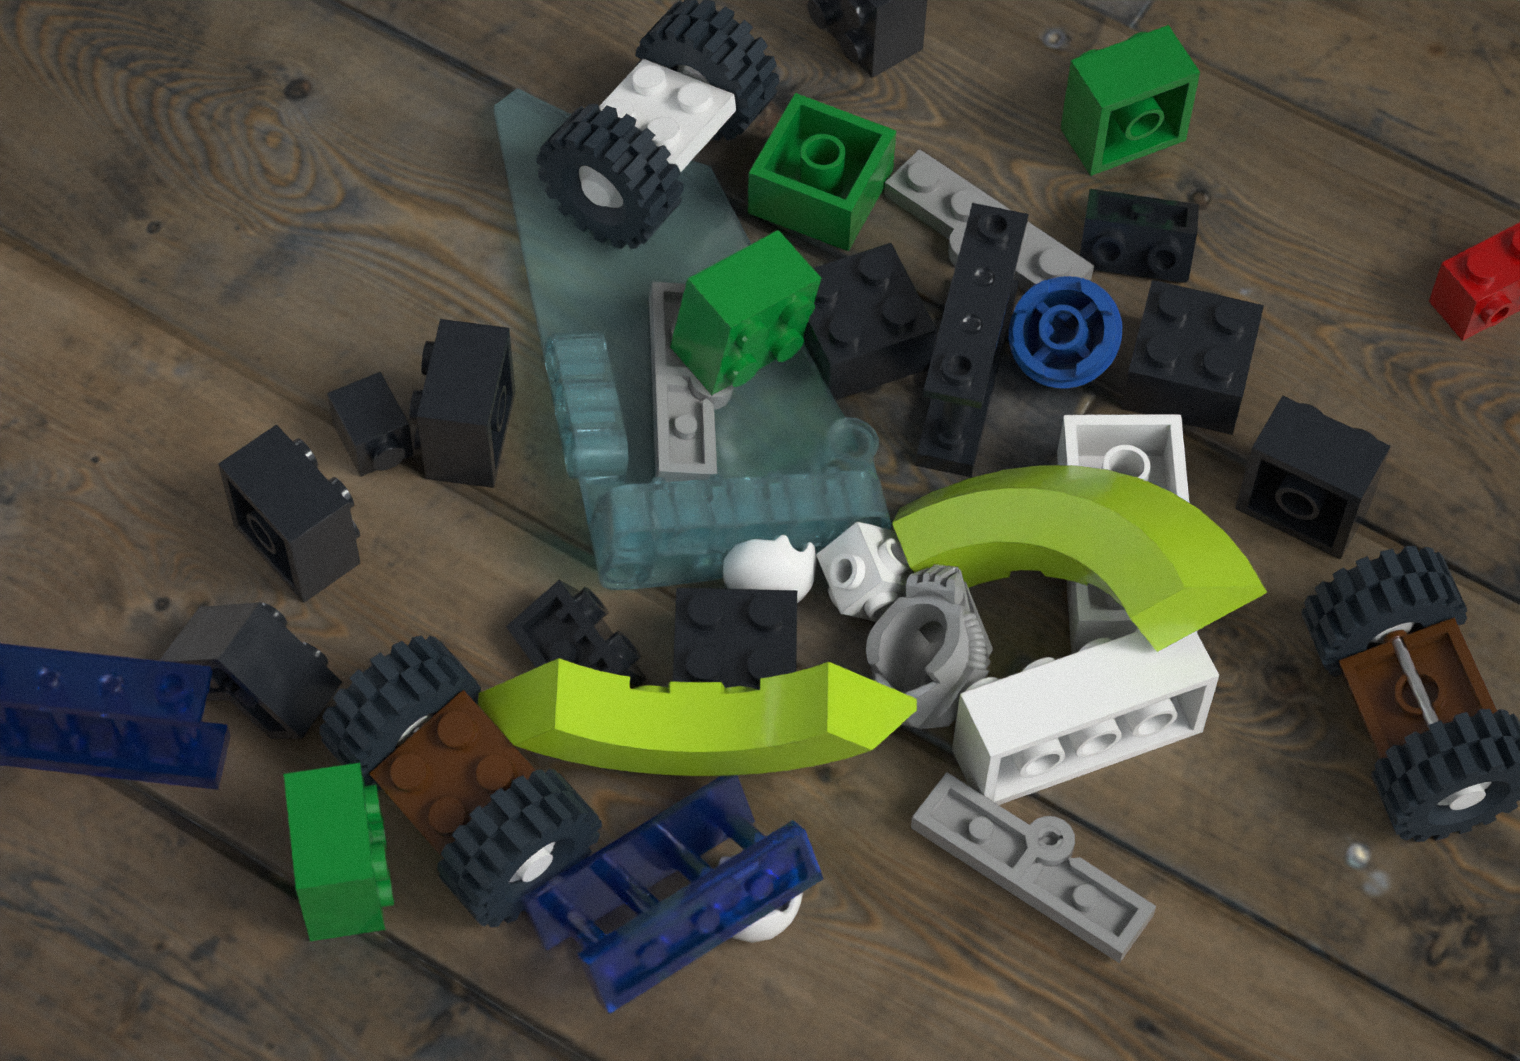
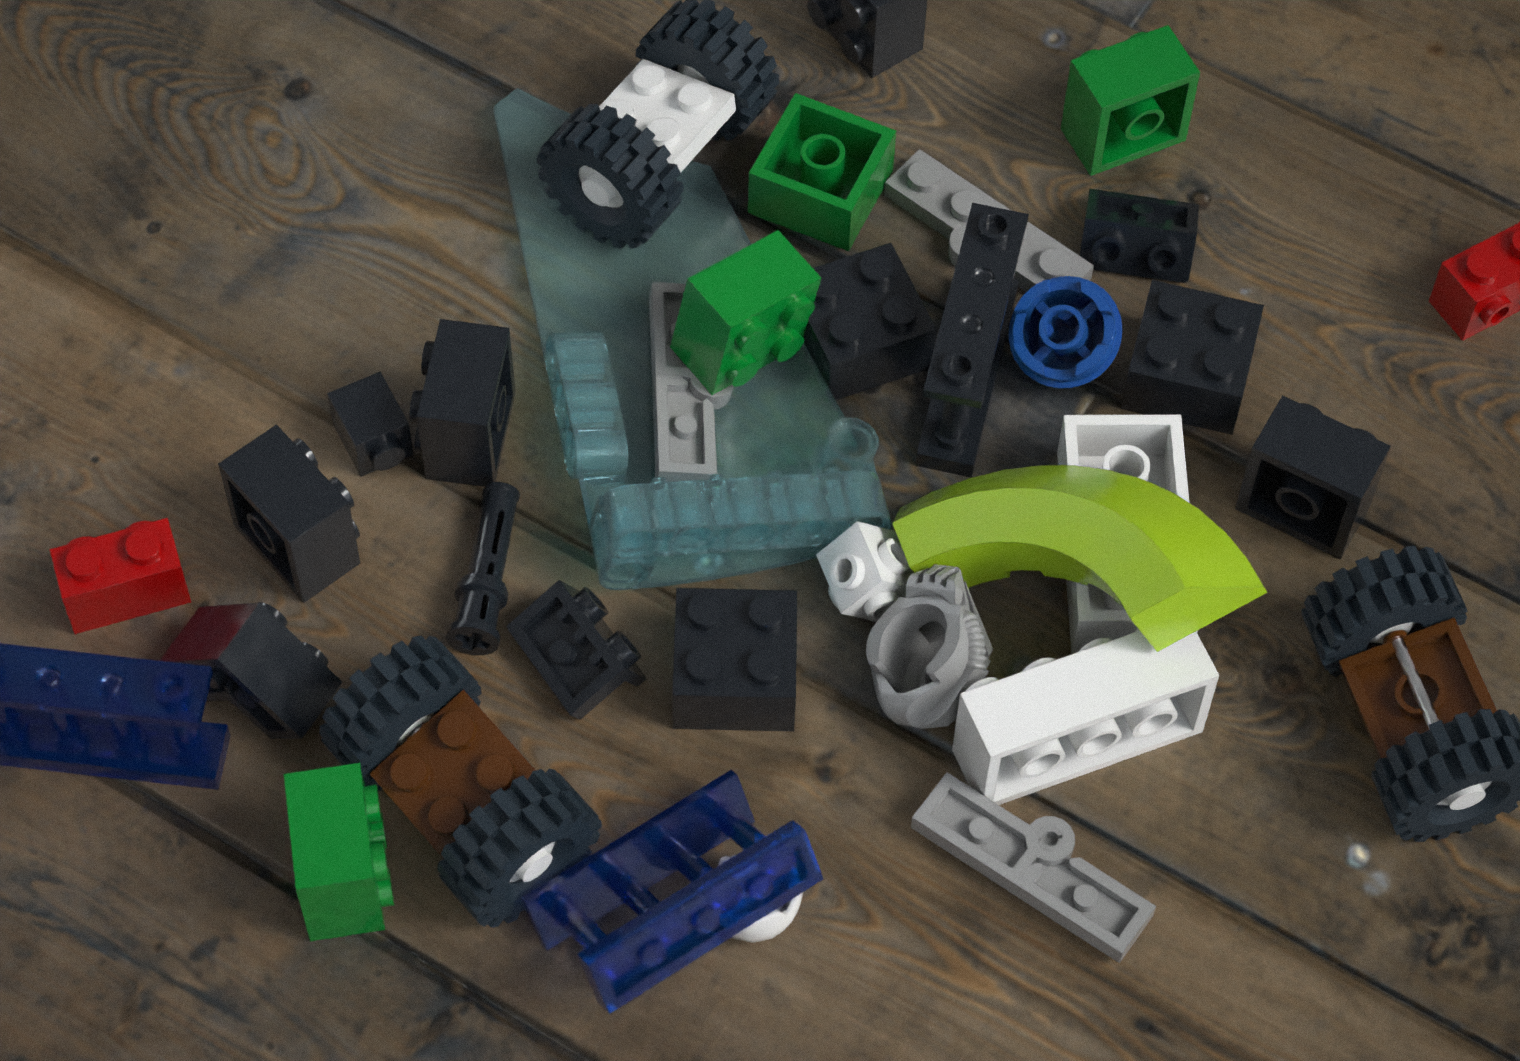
(120, 575): none -> red brick
(482, 591): none -> black pin
(695, 726): lime brick -> none
(770, 566): white hair -> none

